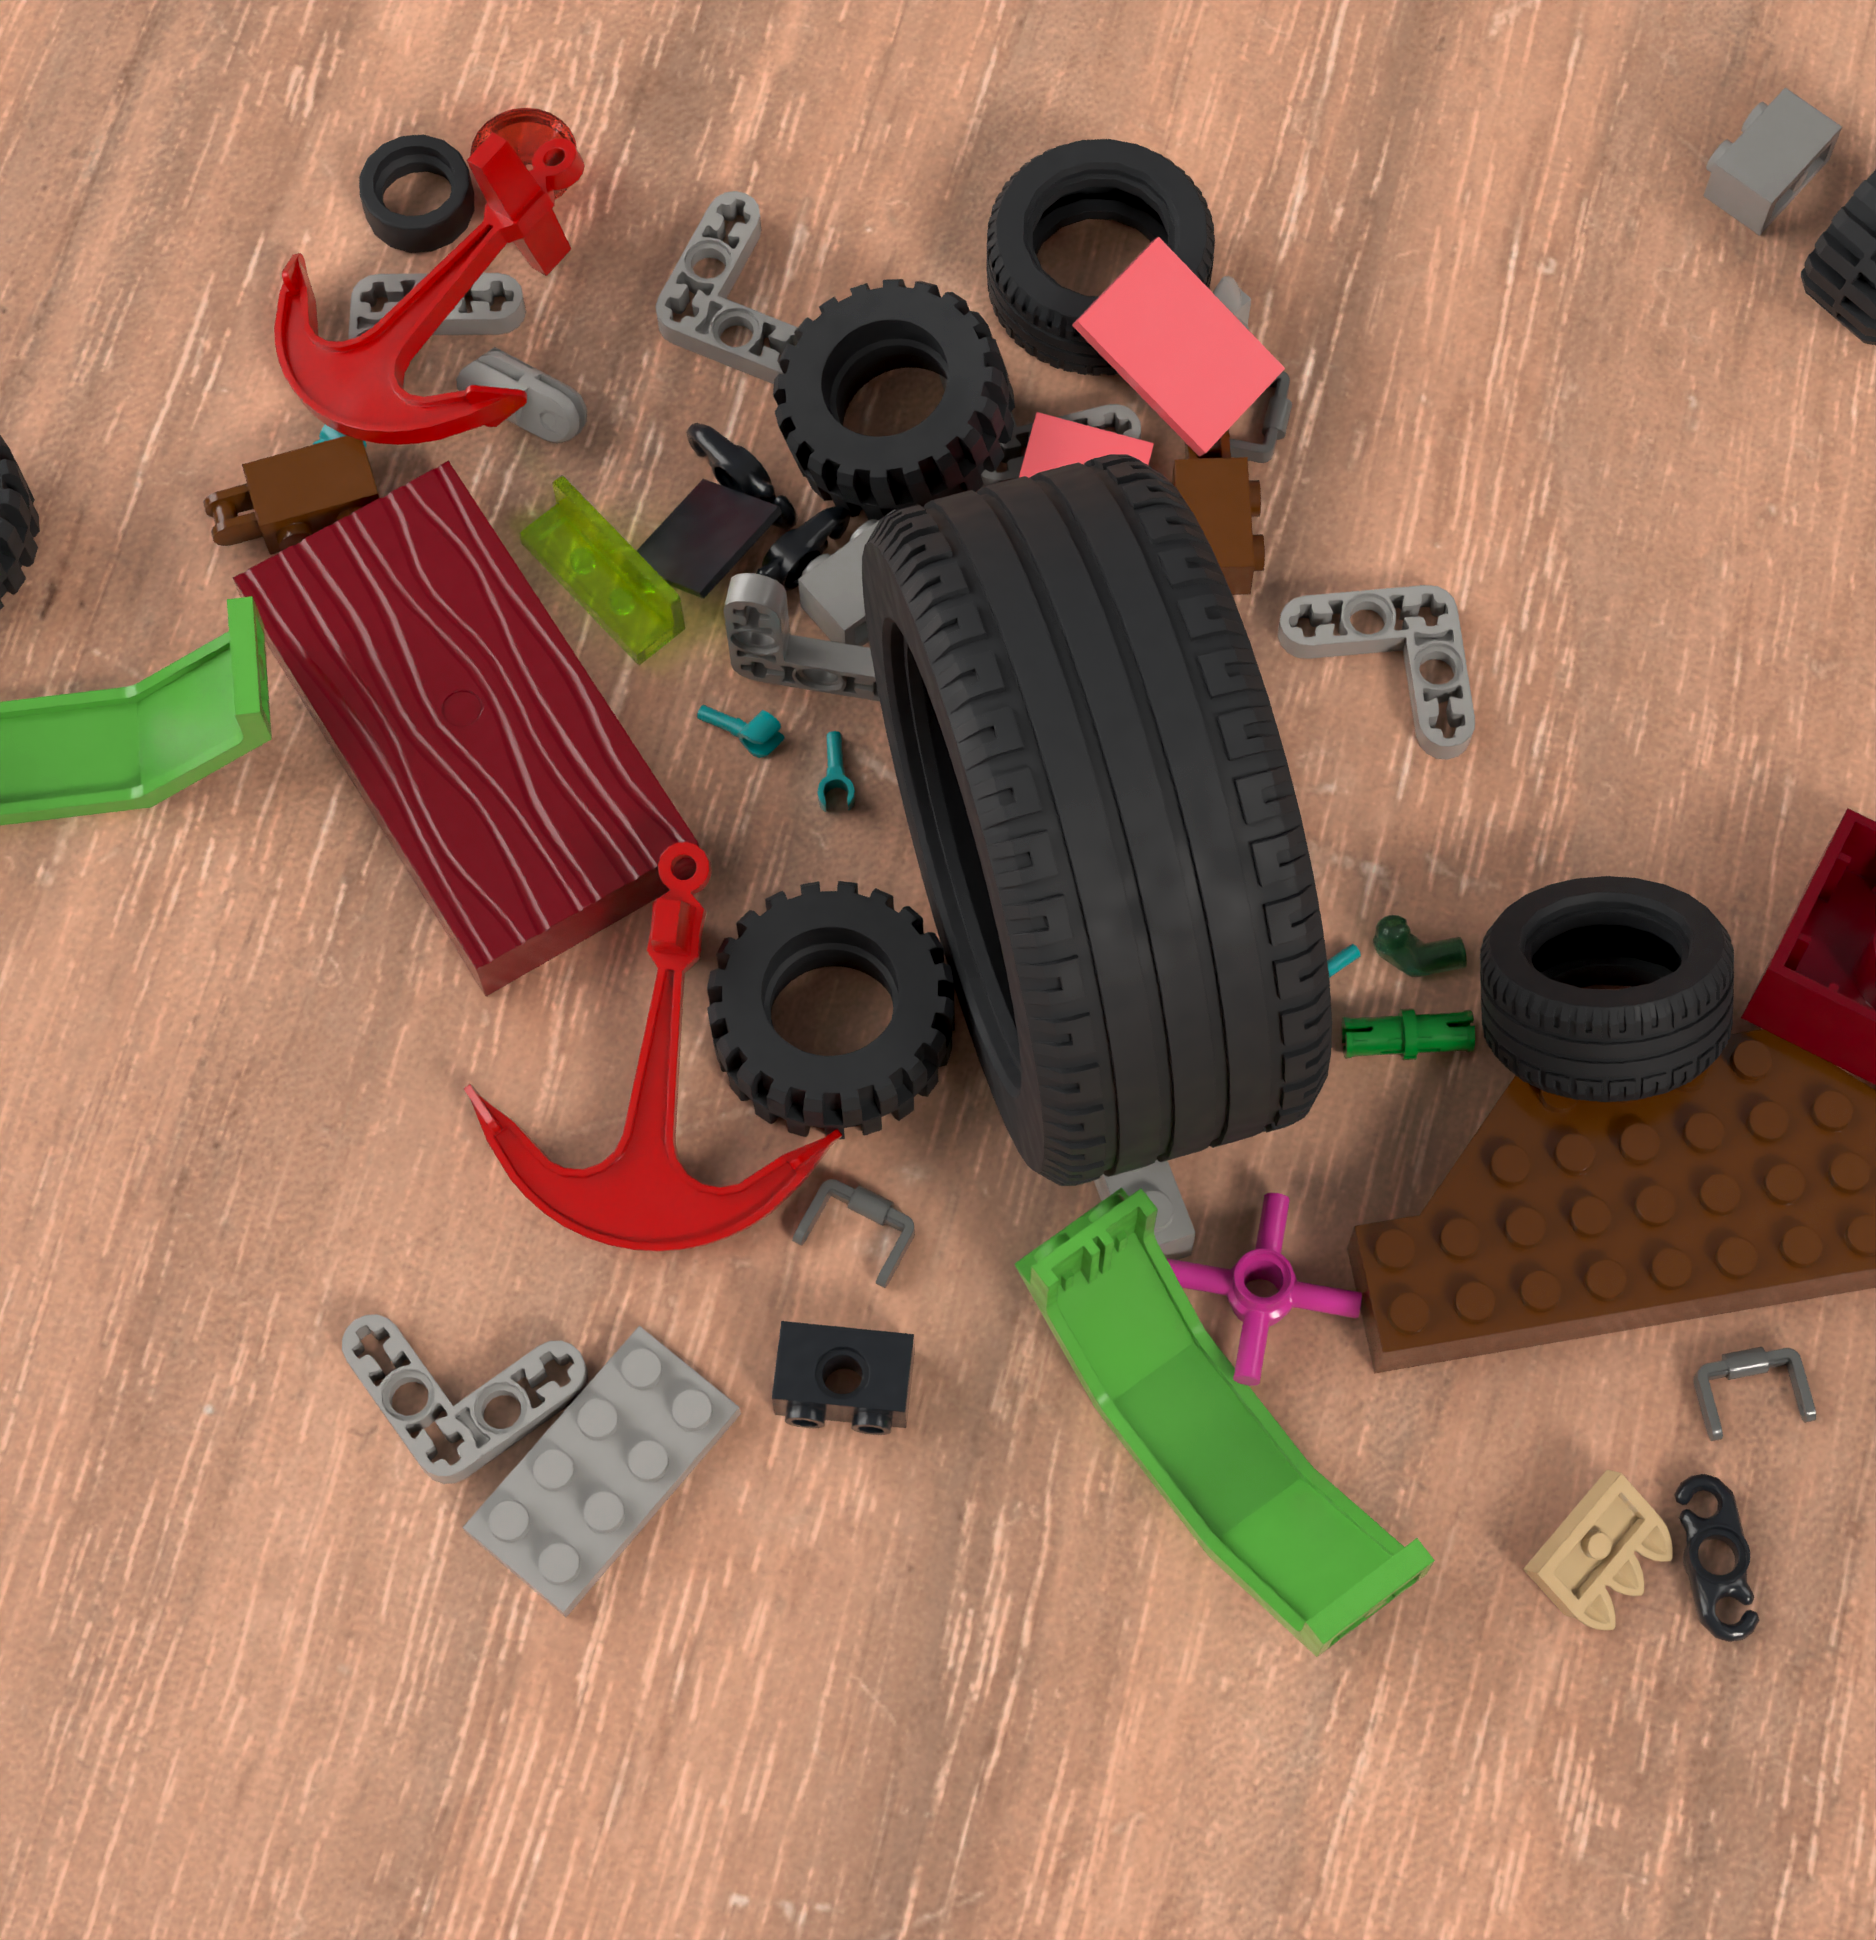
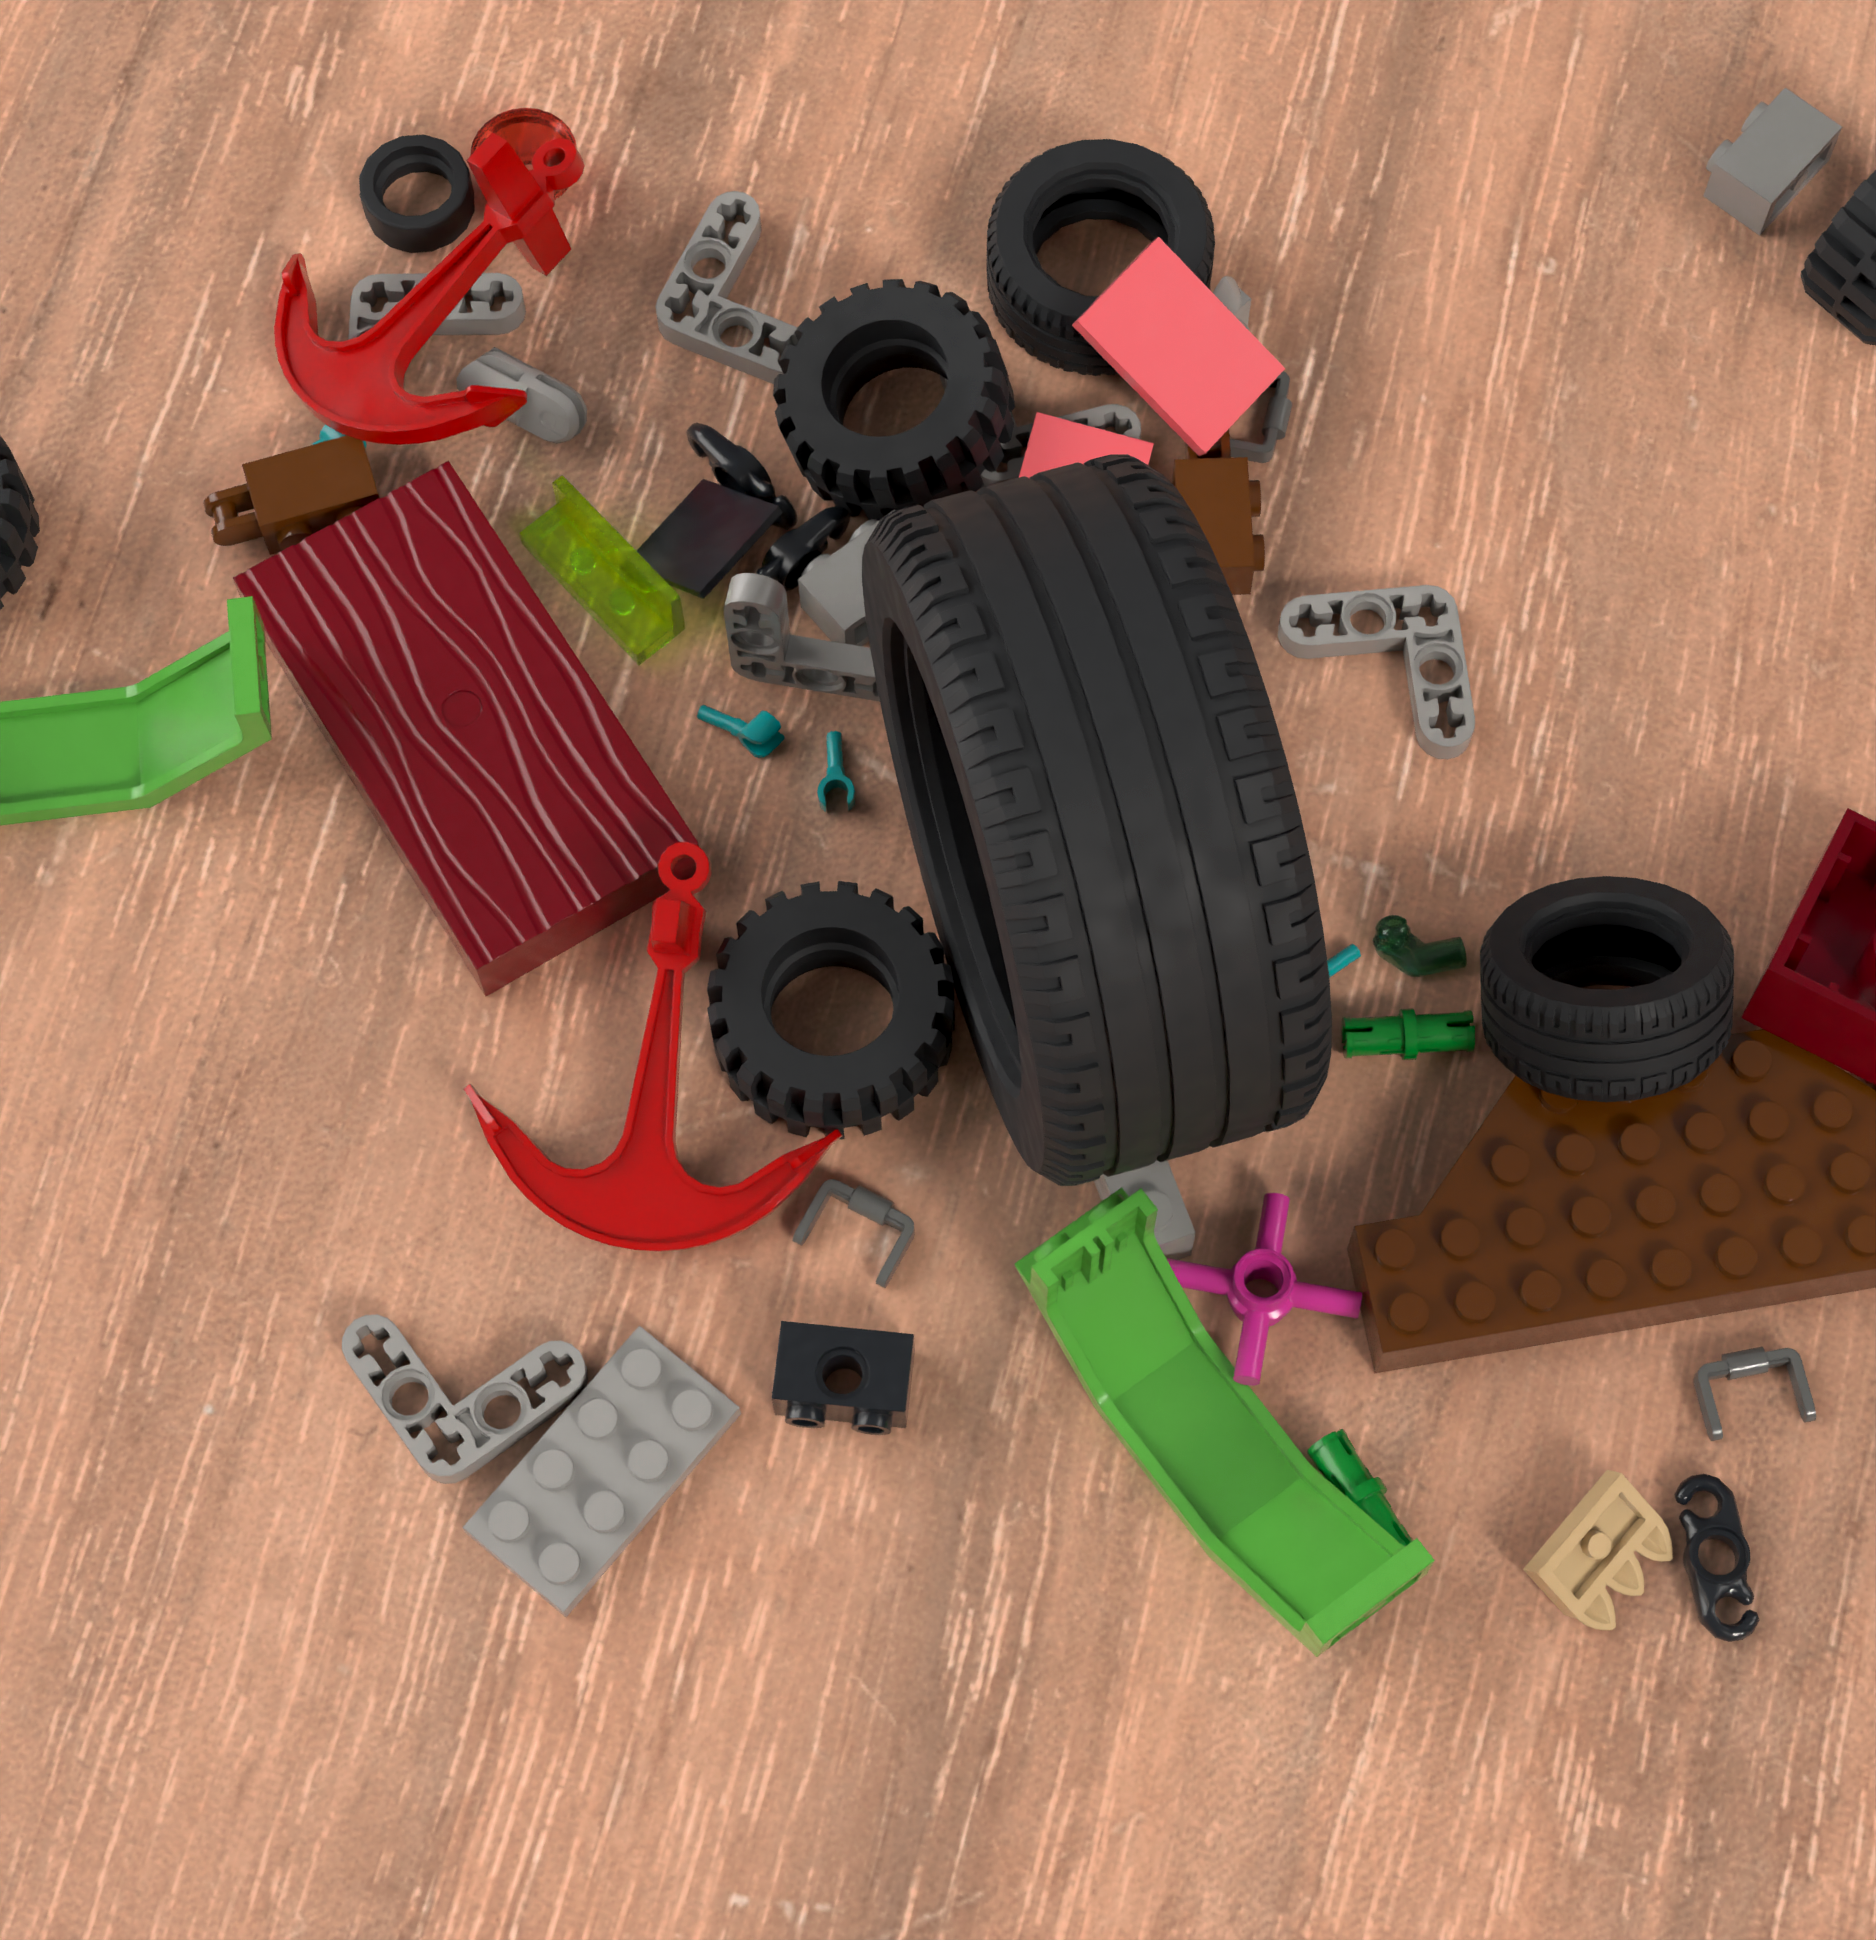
(1345, 1470): none -> green pin

